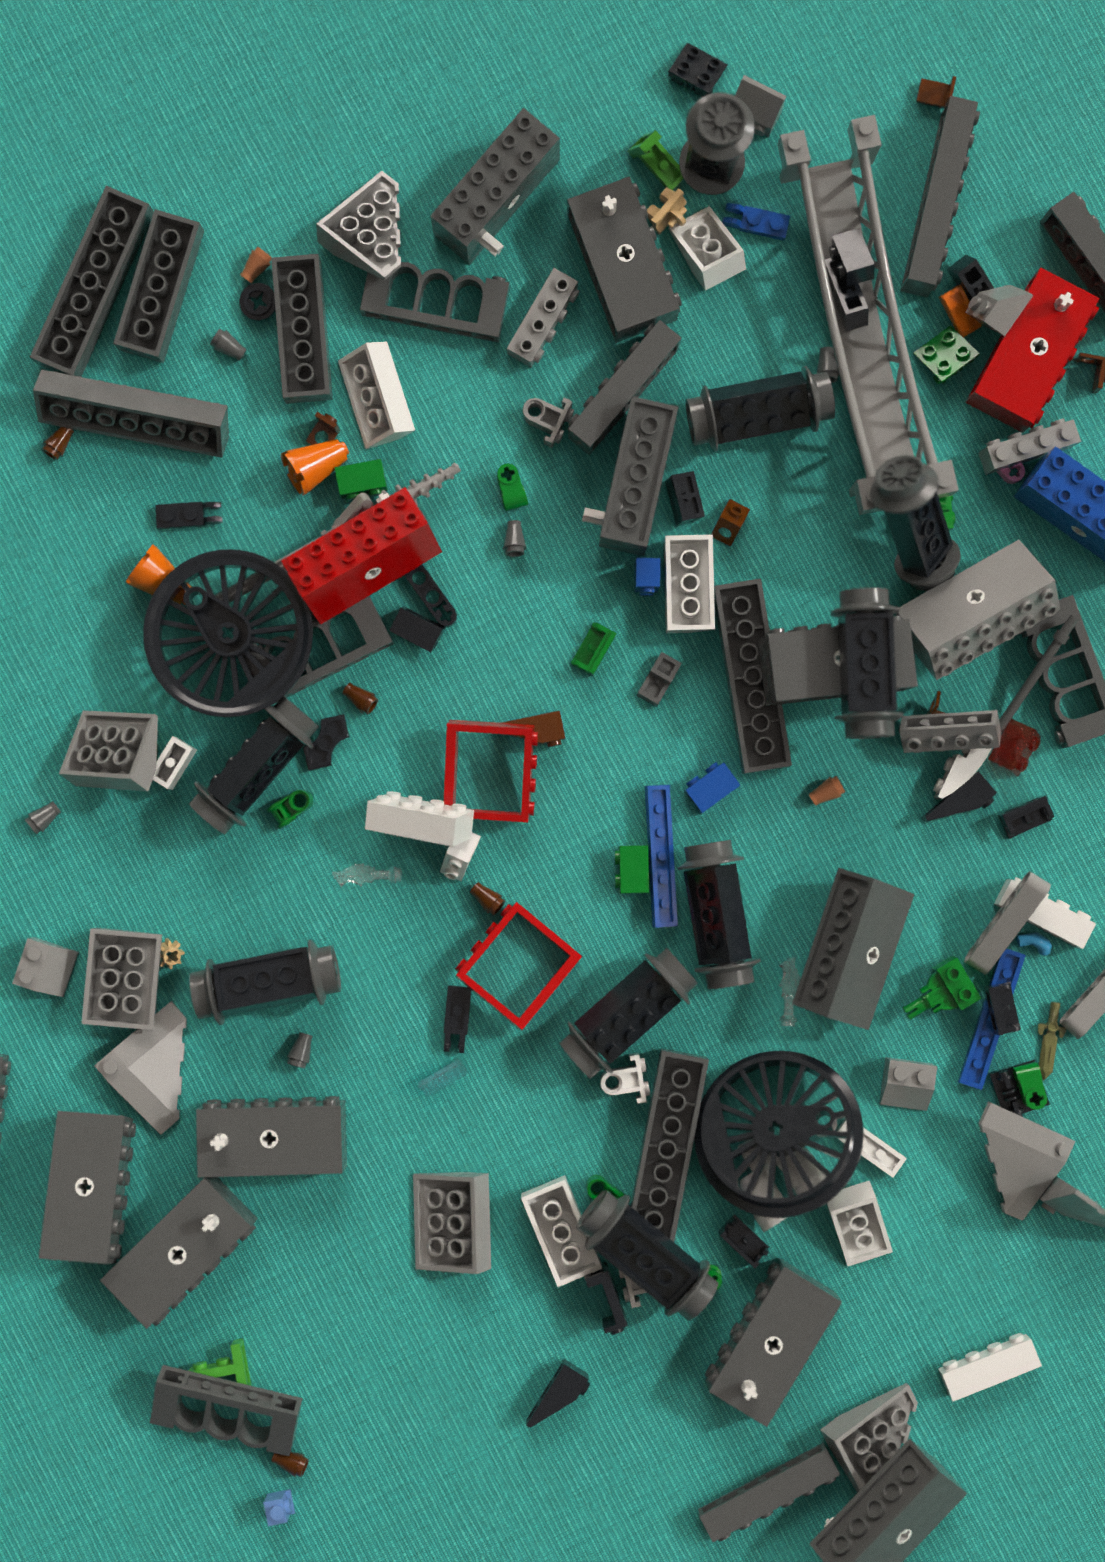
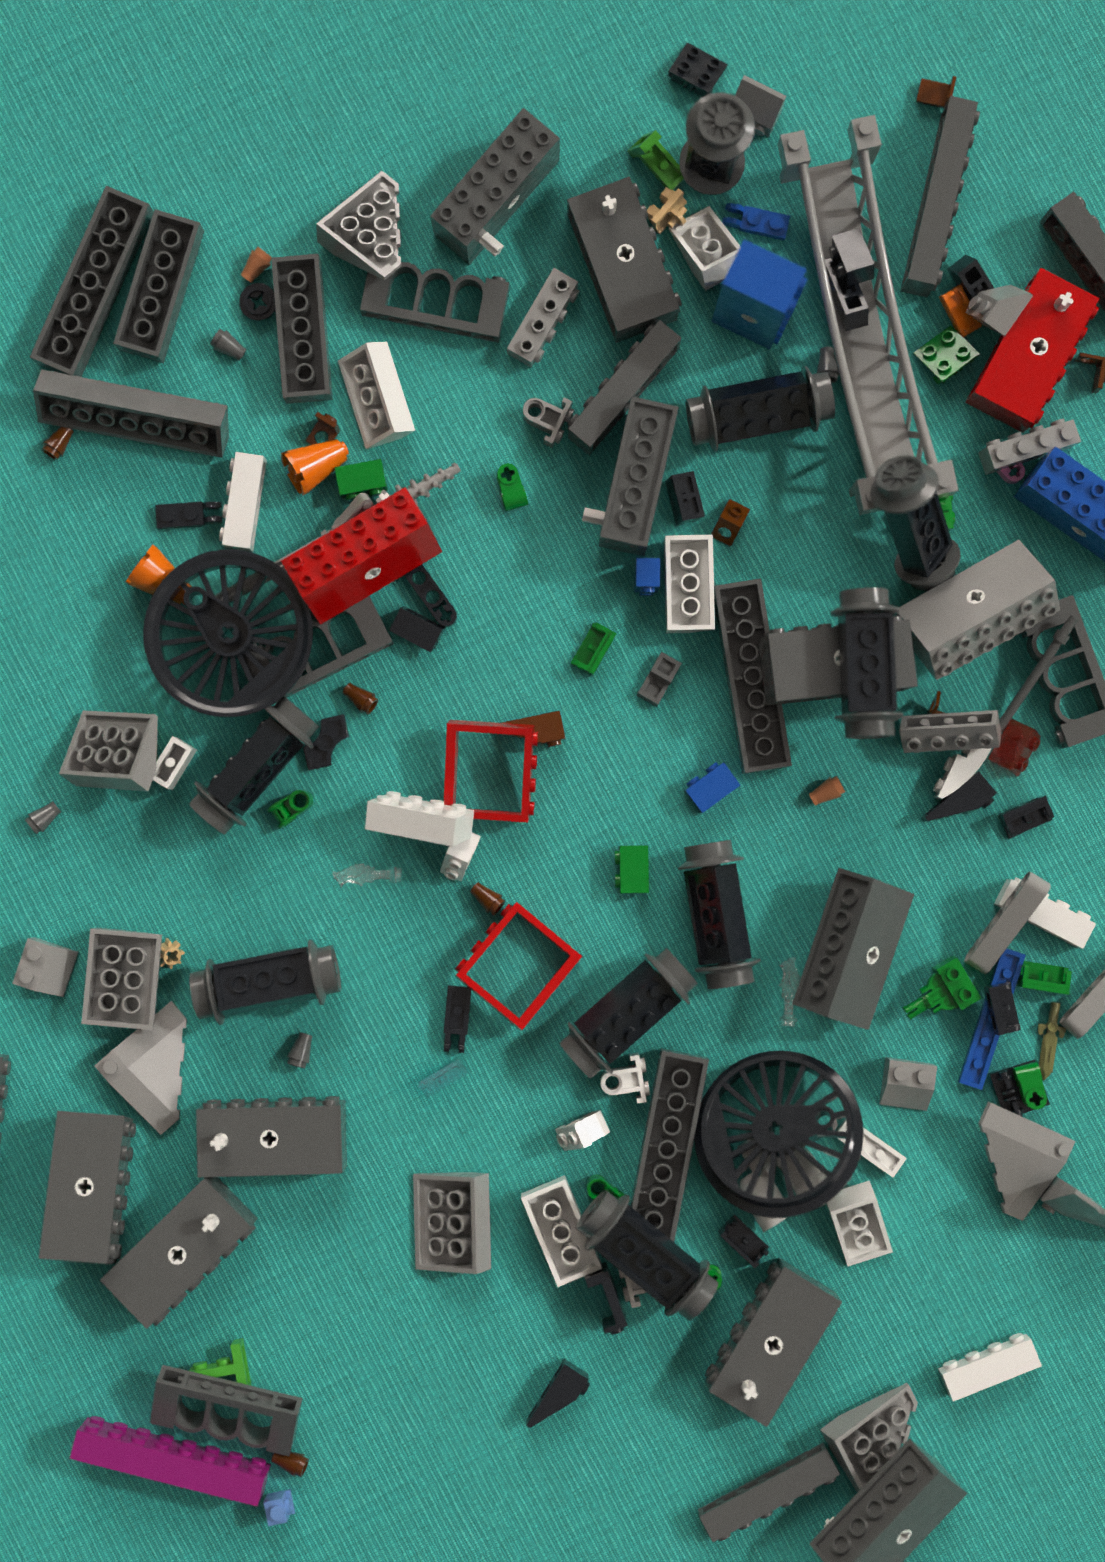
(170, 1460): none -> magenta brick
(243, 502): none -> white brick
(514, 540): dark grey cone -> none
(582, 1131): none -> white pin
(661, 856): blue plate -> none
(759, 295): none -> blue piece
(1037, 940): dark azure arm -> none
(1045, 977): none -> green hinge

